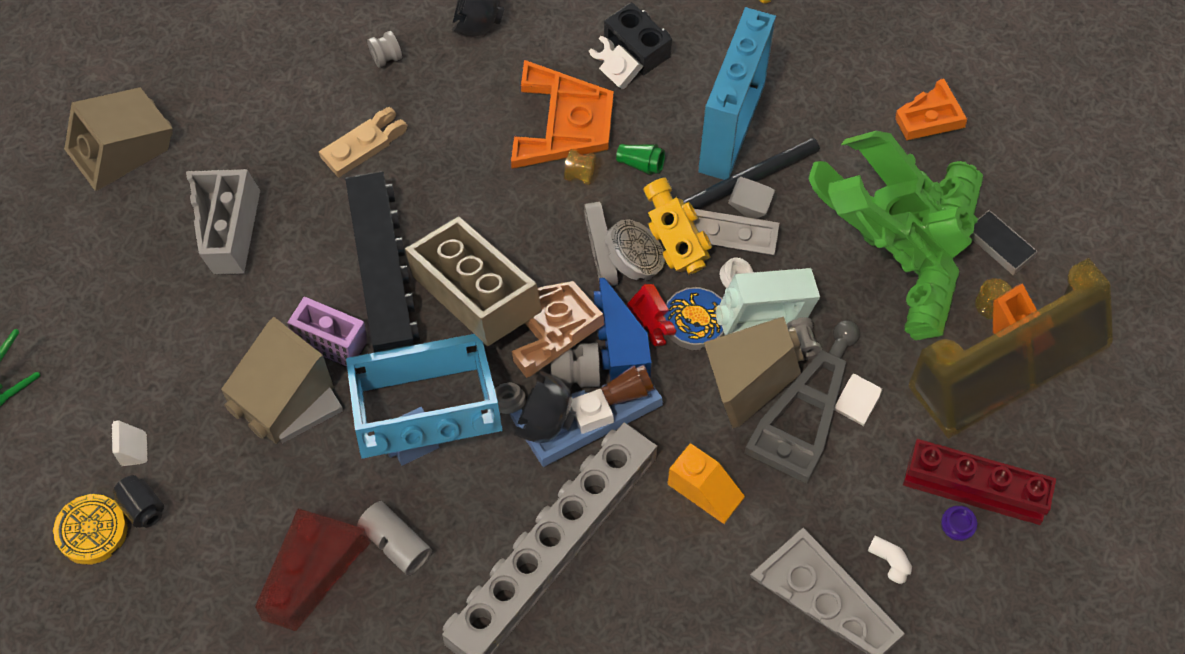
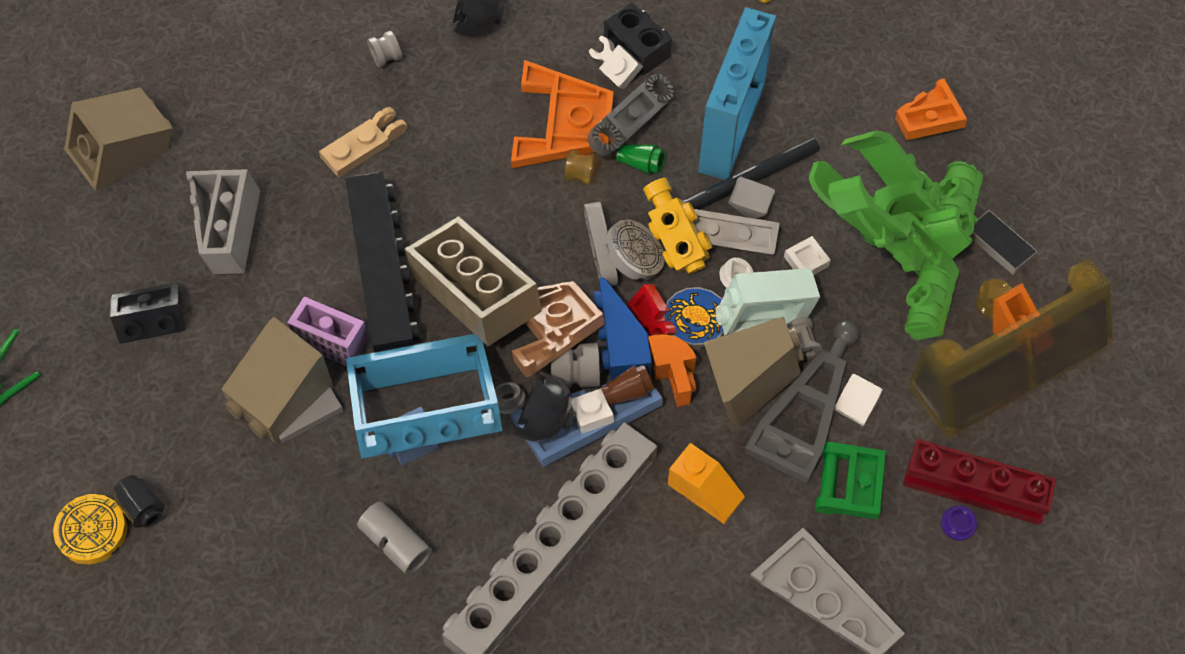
(129, 444): white slope -> none
(147, 313): none -> black bracket
(307, 566): clear red wedge -> none
(630, 115): none -> dark grey plate
(674, 360): none -> orange brick
(807, 255): none -> white plate
(862, 485): none -> green plate
(895, 556): white arm -> none

